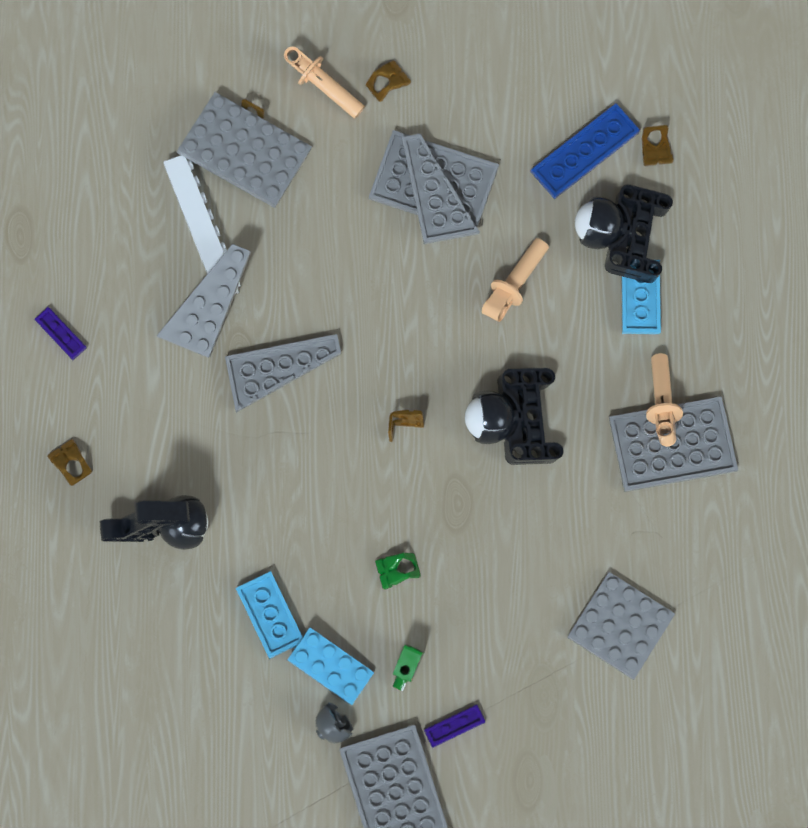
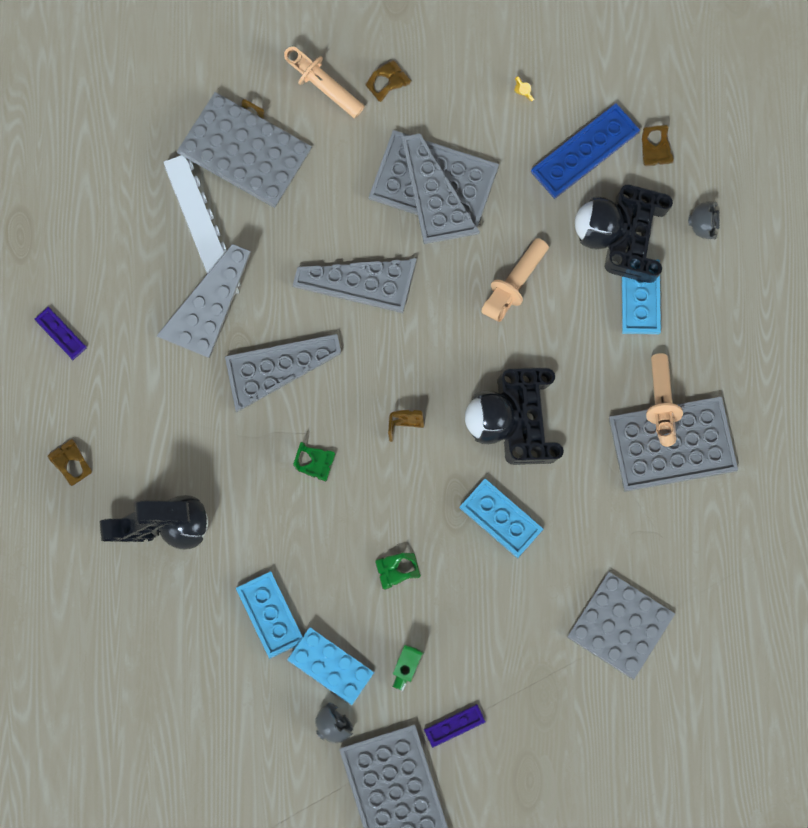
(320, 462): none -> green piece
(367, 283): none -> light grey wing
(501, 518): none -> medium azure plate
(523, 88): none -> yellow piece
(705, 220): none -> dark grey cylinder

